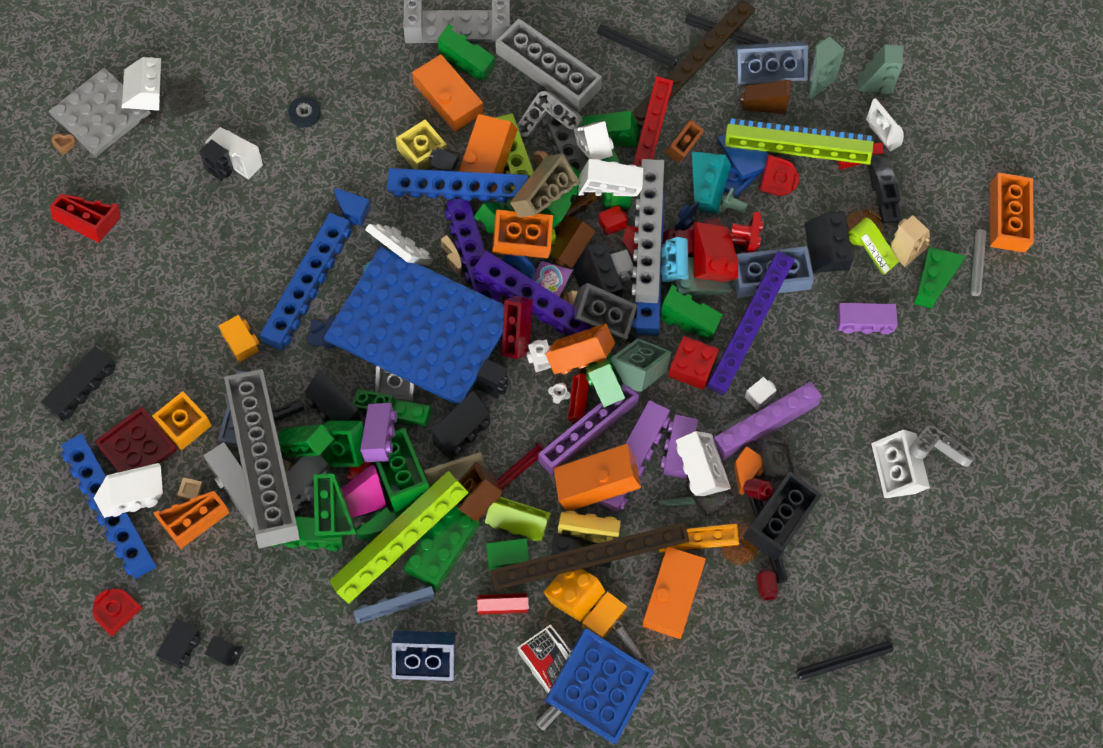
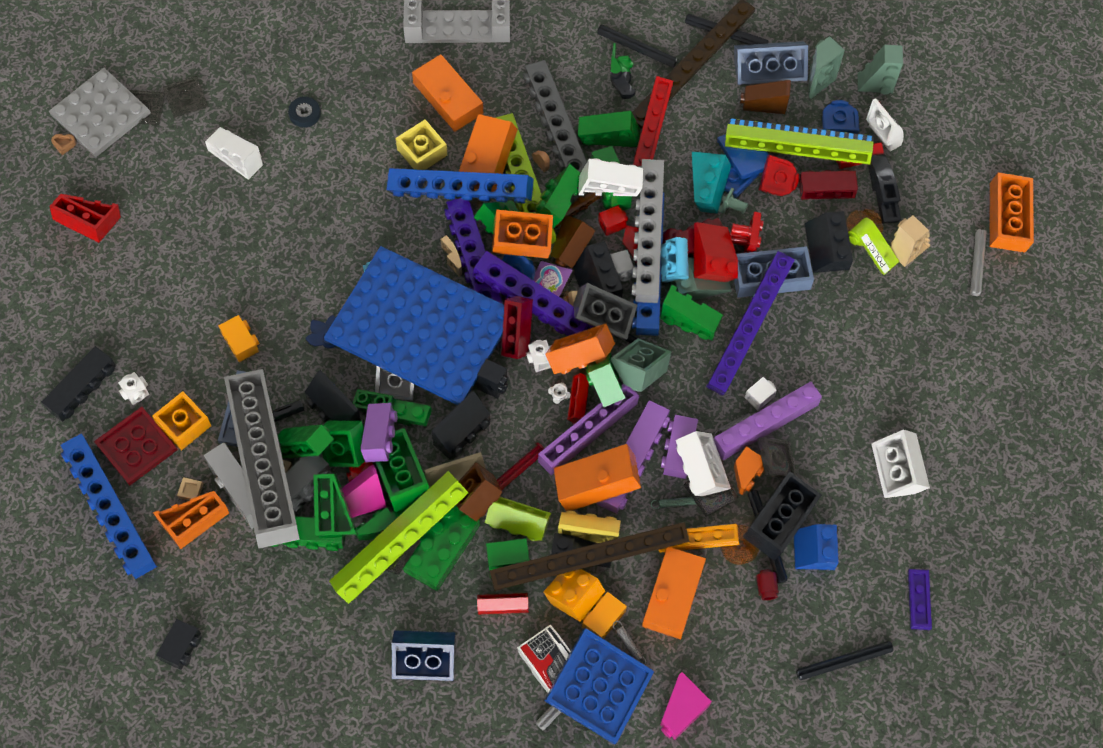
(114, 609): red tile -> none
(130, 490): white slope -> none
(133, 388): none -> white brick
(142, 84): white slope -> none
(216, 160): black brick -> none
(224, 651): black bracket -> none
(332, 226): blue brick -> none
(352, 206): blue slope -> none
(387, 606): sand blue plate -> none
(401, 246): white plate -> none
(444, 158): black slope -> none
(464, 55): green wedge -> none
(544, 186): dark tan wedge -> none
(548, 65): light grey brick -> none
(549, 107): light grey beam -> none
(594, 140): white wedge -> none
(621, 74): none -> animal
(683, 707): none -> dark pink slope
(684, 141): dark orange brick -> none
(685, 216): dark blue plate -> none
(693, 363): red brick -> none
(758, 489): dark red brick -> none
(816, 547): none -> blue slope
(828, 184): none -> dark red brick
(840, 117): none -> blue tile
(866, 318): medium lavender brick -> none
(919, 599): none -> dark purple tile
(934, 437): light grey beam -> none
(936, 274): green wedge -> none

